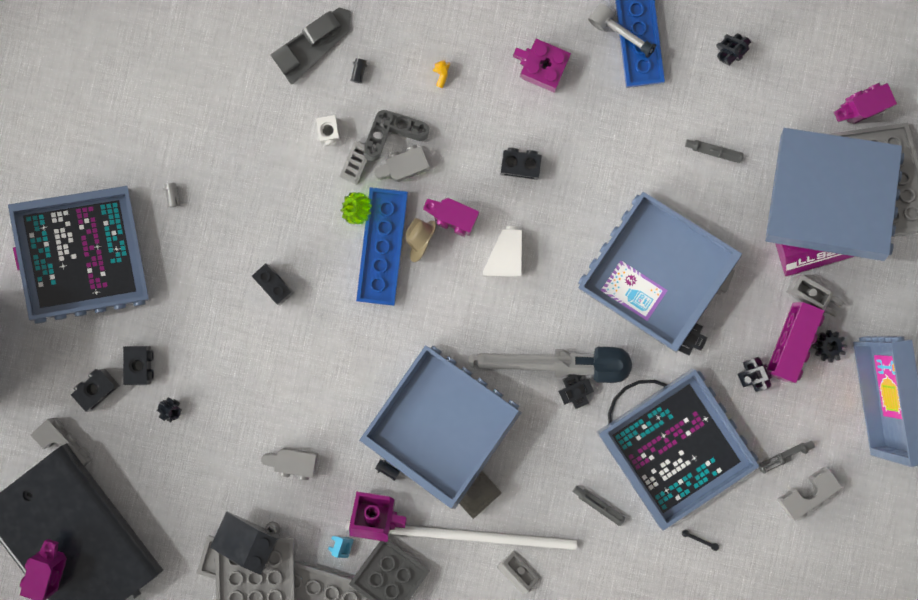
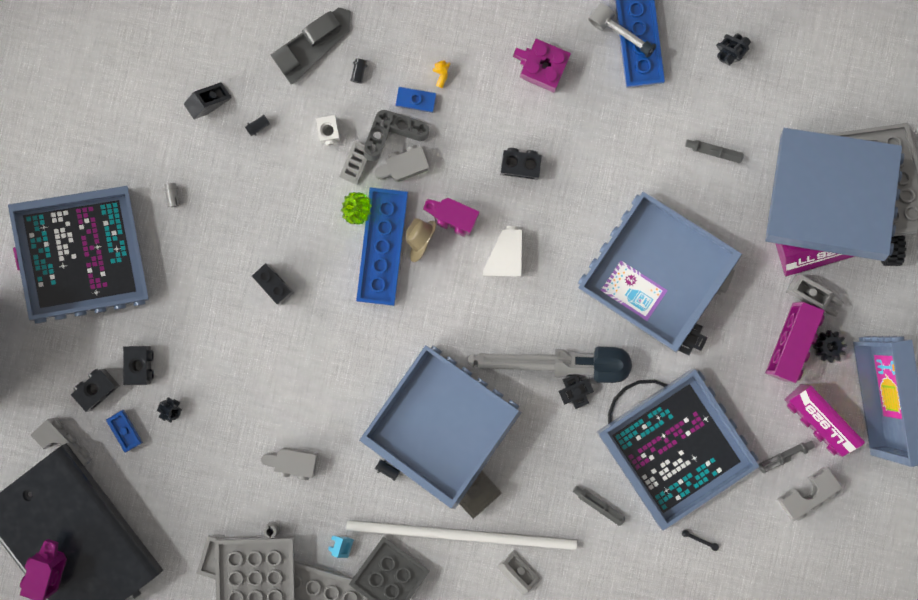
(124, 431): none -> blue plate
(207, 100): none -> black slope
(244, 542): black slope -> none
(257, 125): none -> black pin
(384, 517): magenta hinge -> none
(415, 99): none -> blue plate
(752, 377): black piece -> none
(823, 420): none -> magenta slope
(866, 104): magenta hinge -> none
(898, 253): none -> black tyre

